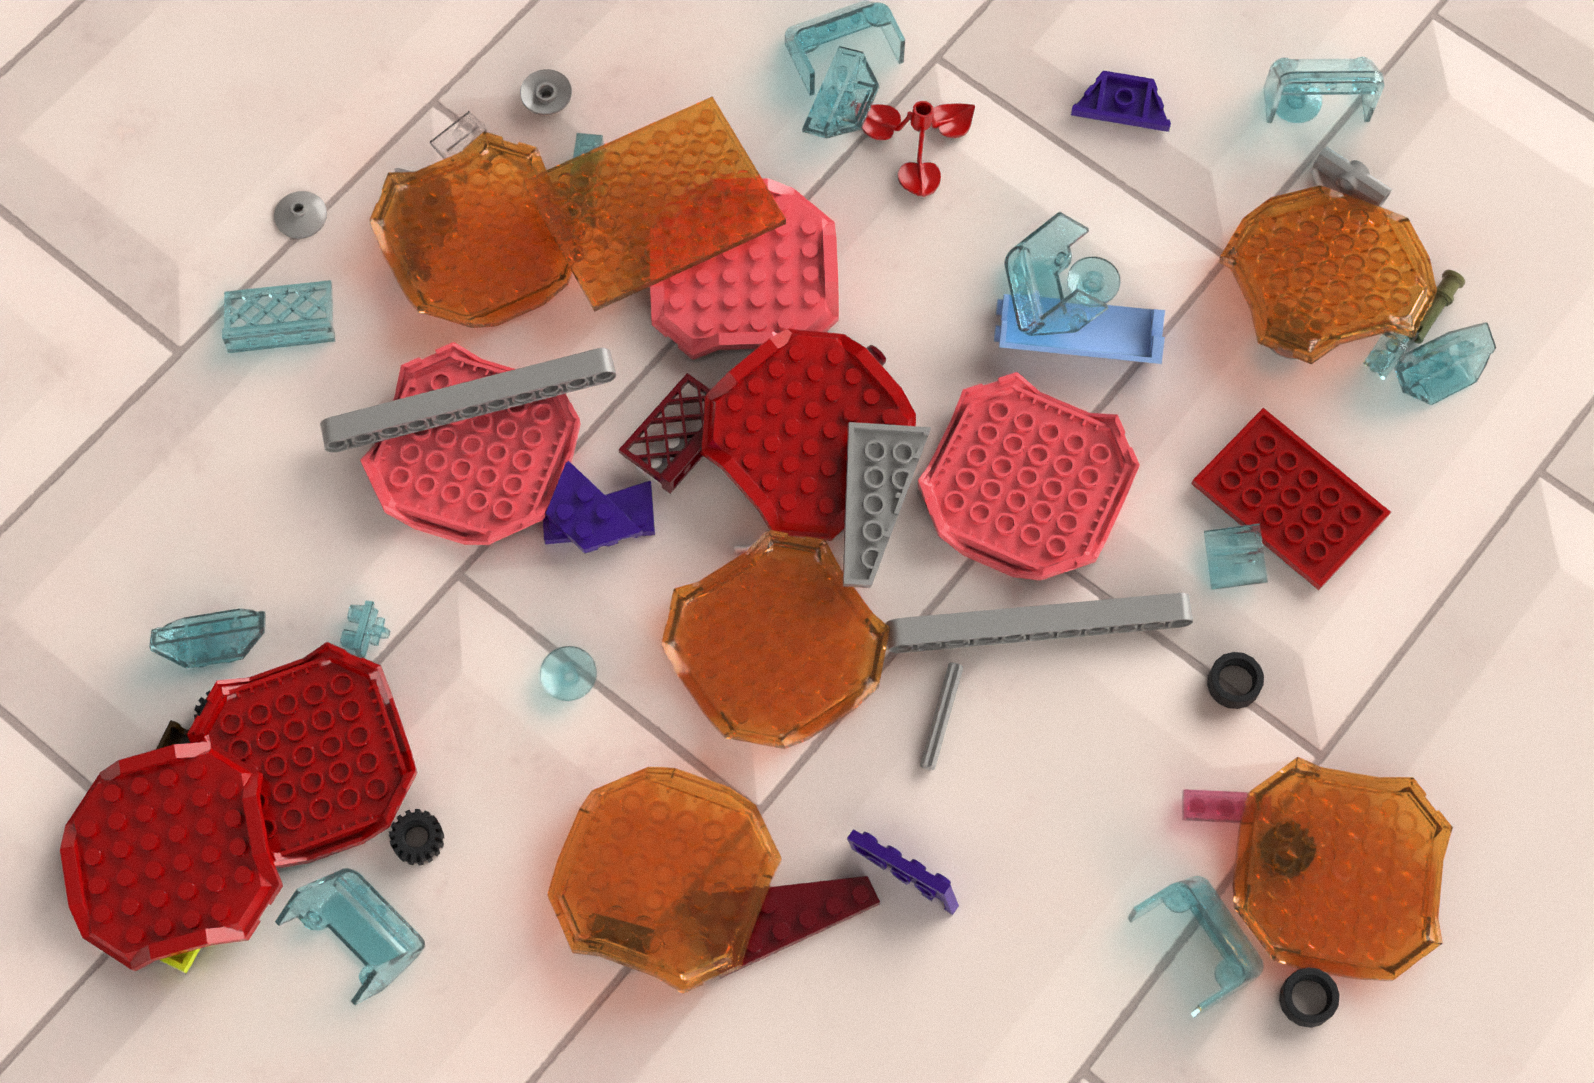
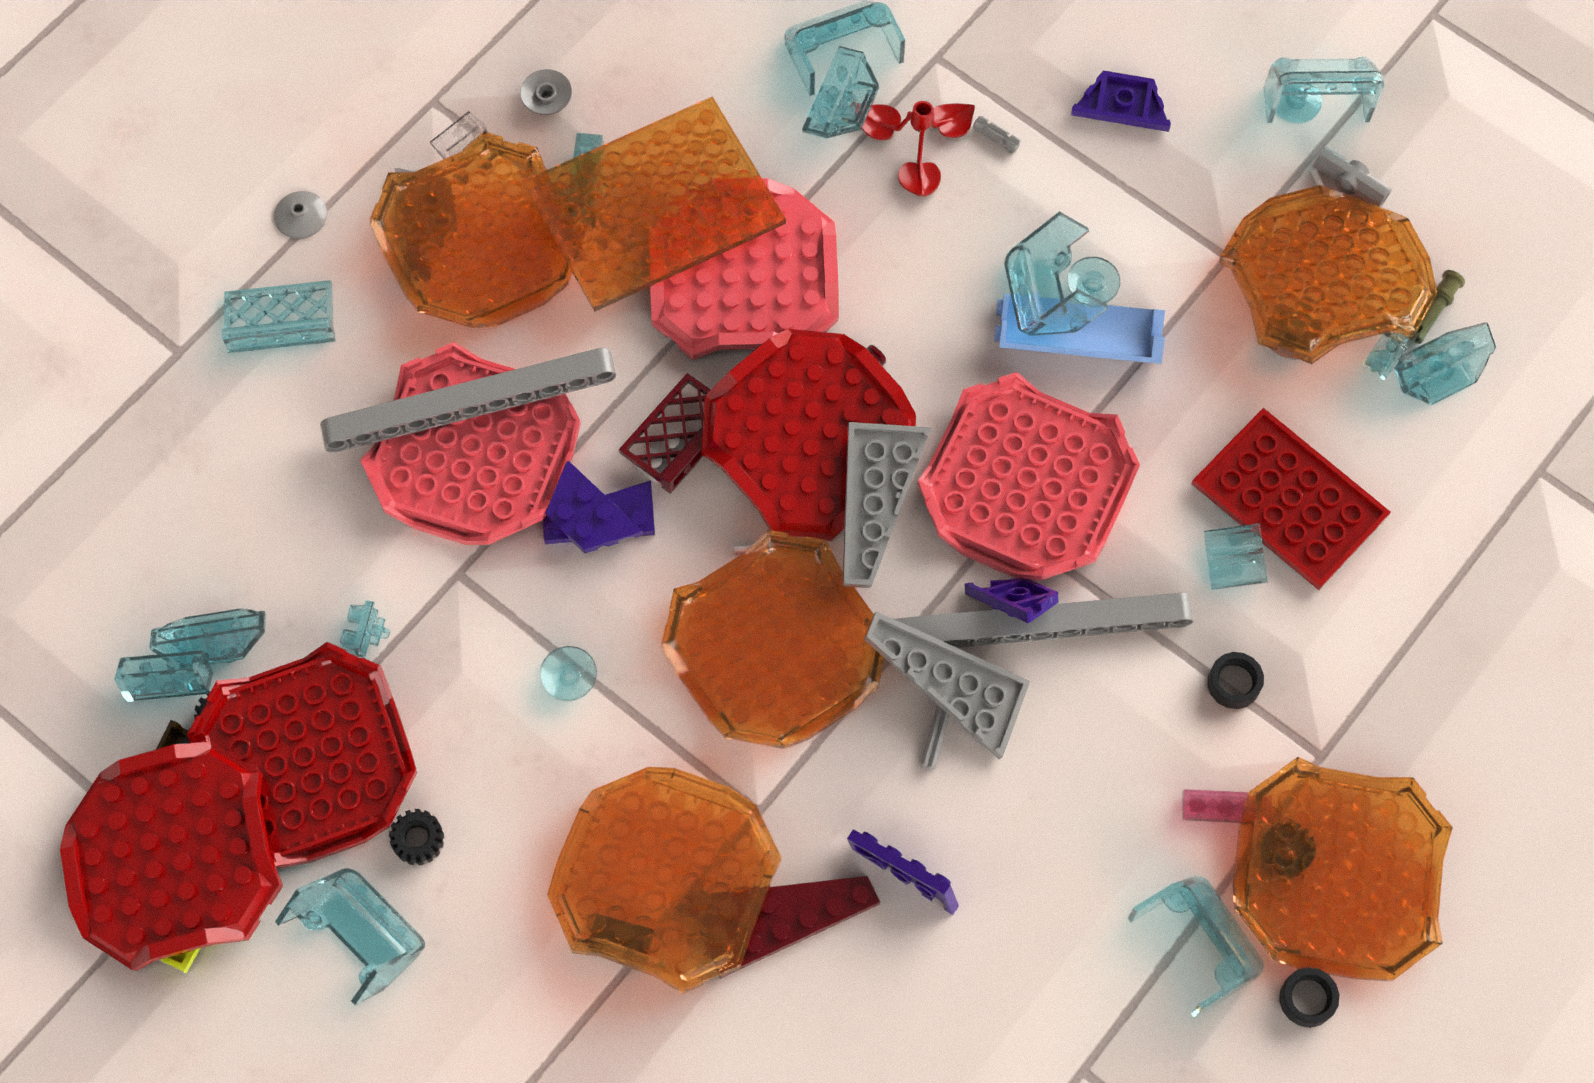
(163, 675): none -> clear light blue brick
(966, 687): none -> light grey wing
(996, 134): none -> light grey axle
(1016, 597): none -> dark purple wing

